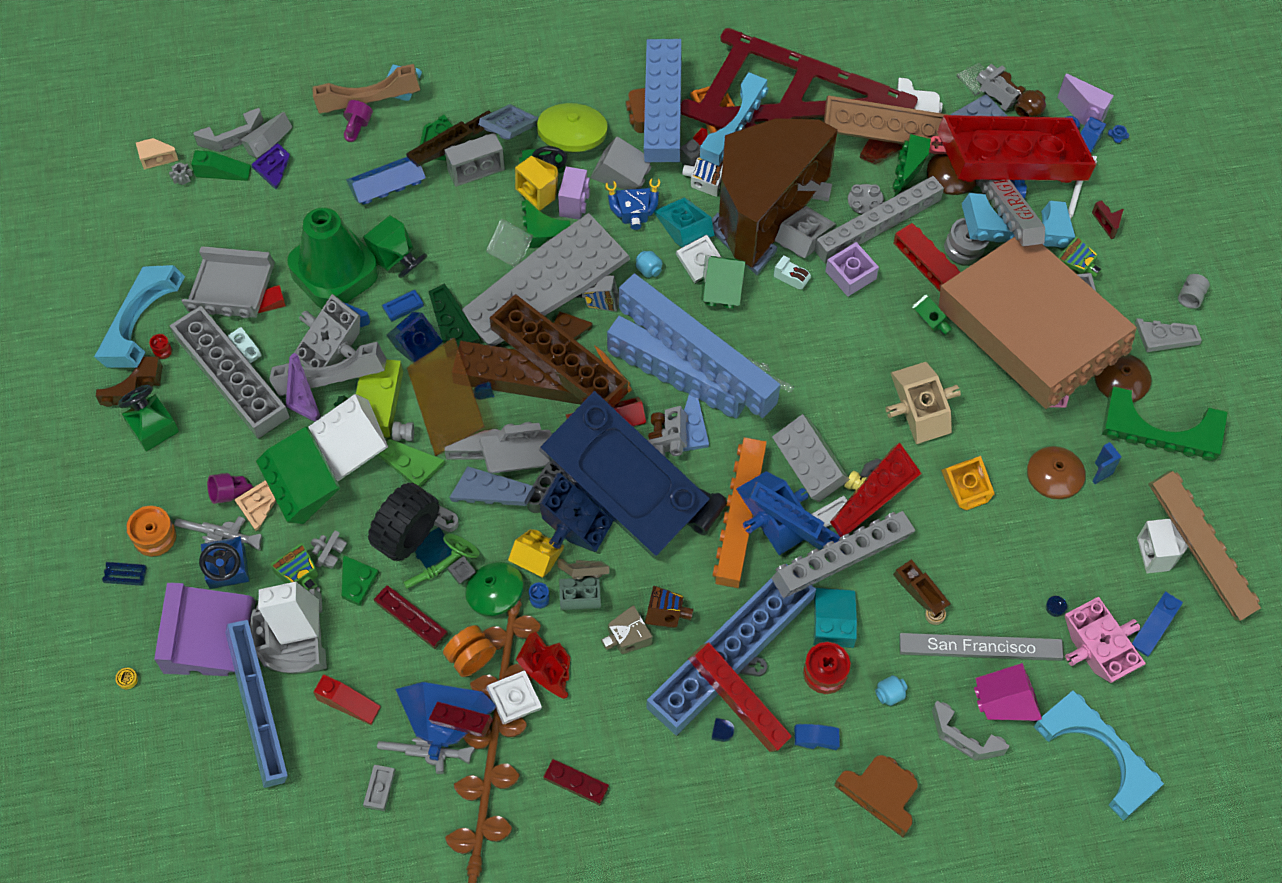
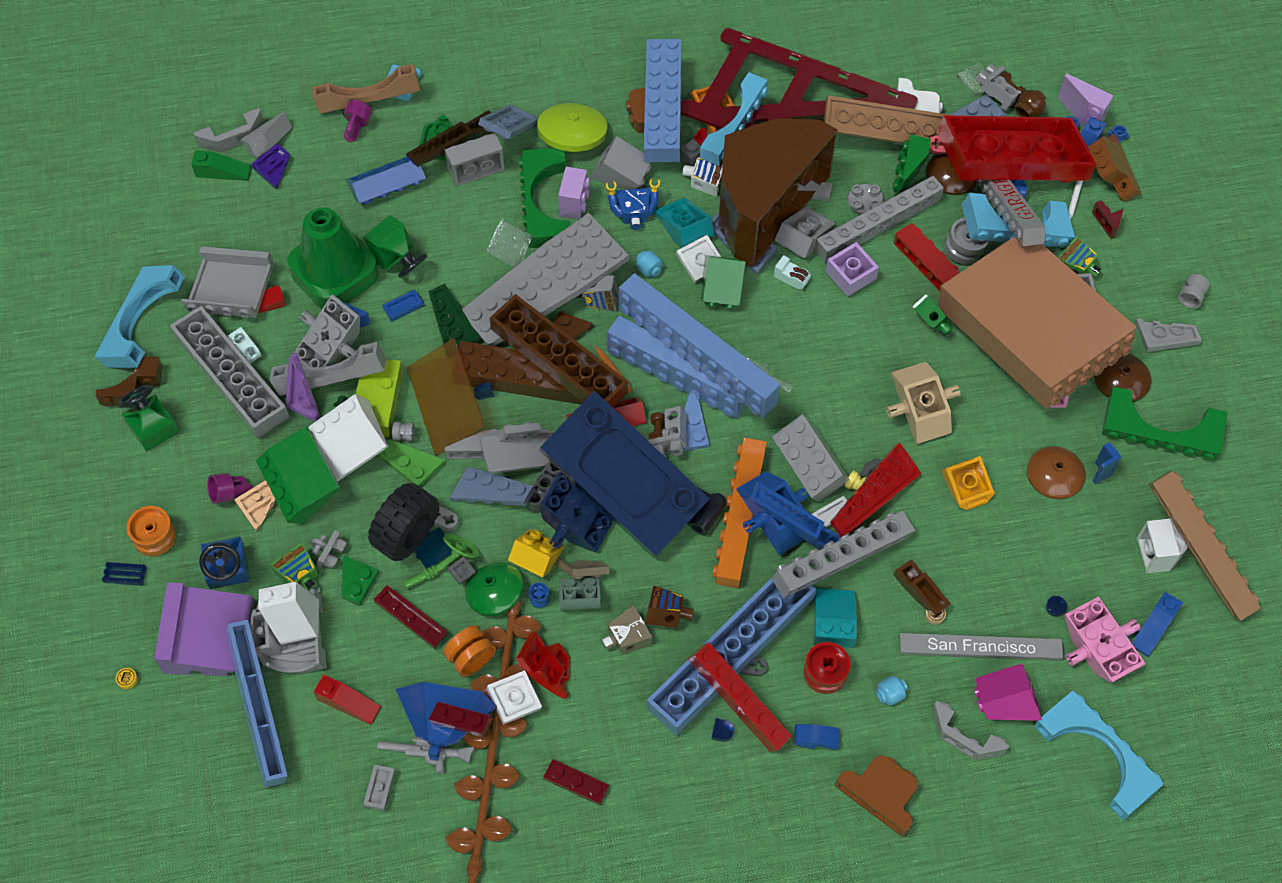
(155, 153): light nougat slope -> none
(160, 346): red wheel -> none
(180, 173): light grey gear -> none
(217, 532): light grey piece -> none
(414, 337): clear blue slope -> none
(538, 176): yellow piece -> none
(877, 150): clear red wing -> none
(1114, 166): none -> dark orange brick

